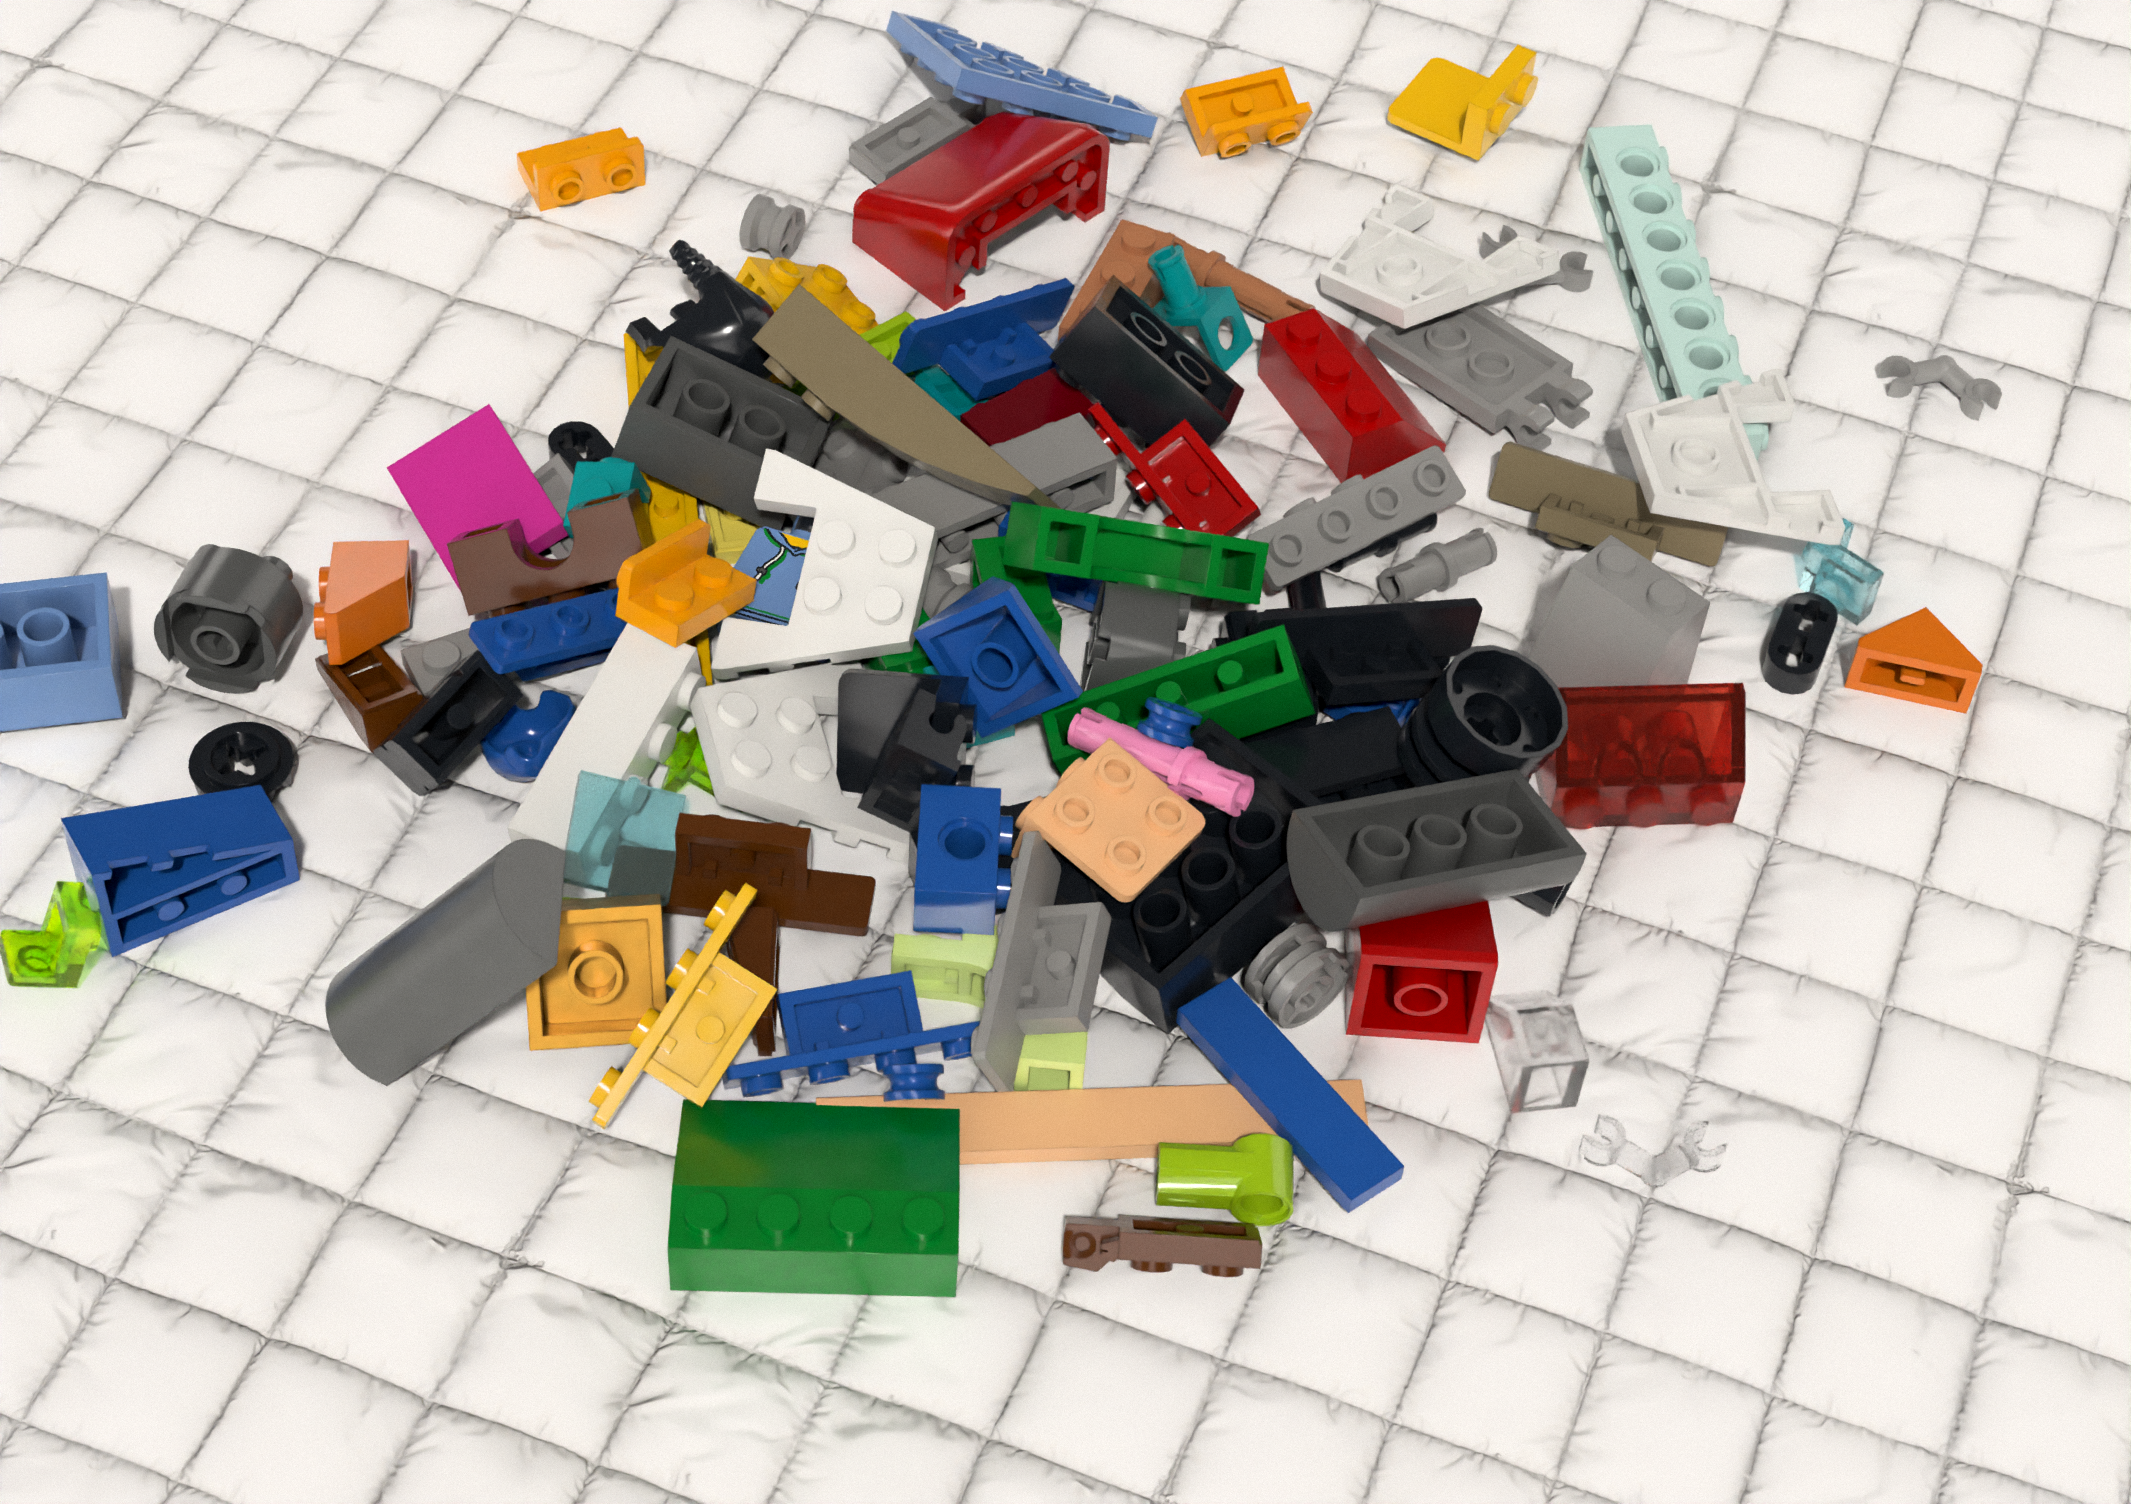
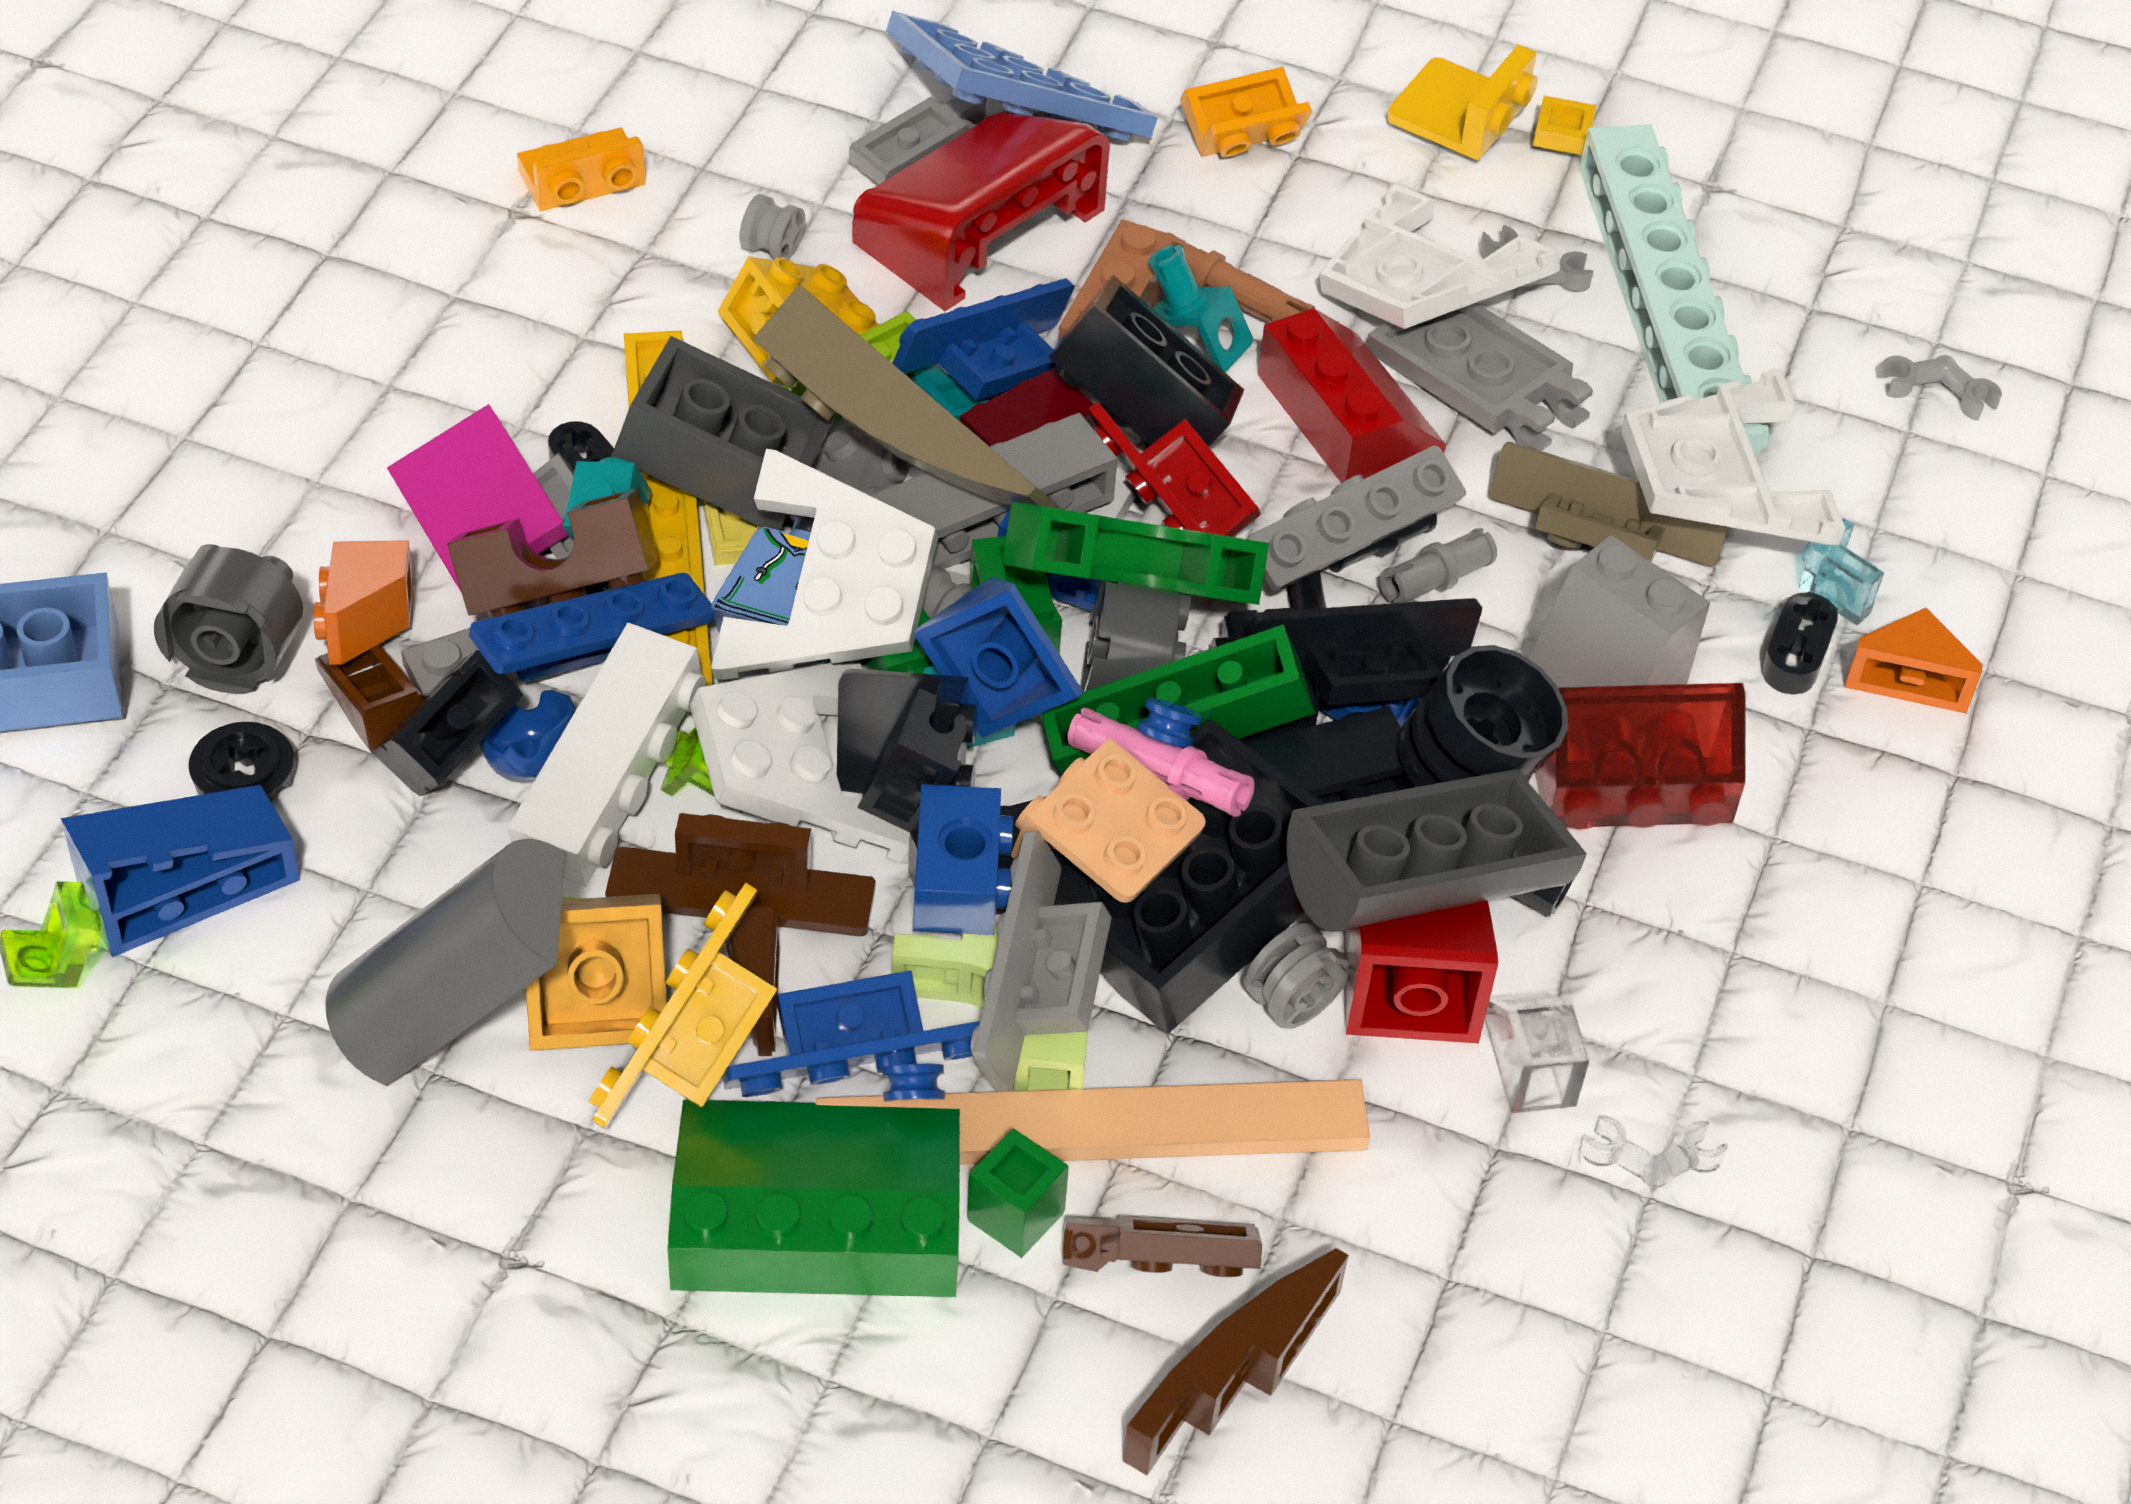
(622, 837): clear light blue piece -> none
(678, 588): light orange bracket -> none
(721, 320): black piece -> none
(1017, 1192): none -> green panel
(1248, 1179): lime piece -> none
(1248, 1346): none -> reddish brown slope
(1290, 1094): blue tile -> none
(1563, 125): none -> yellow plate

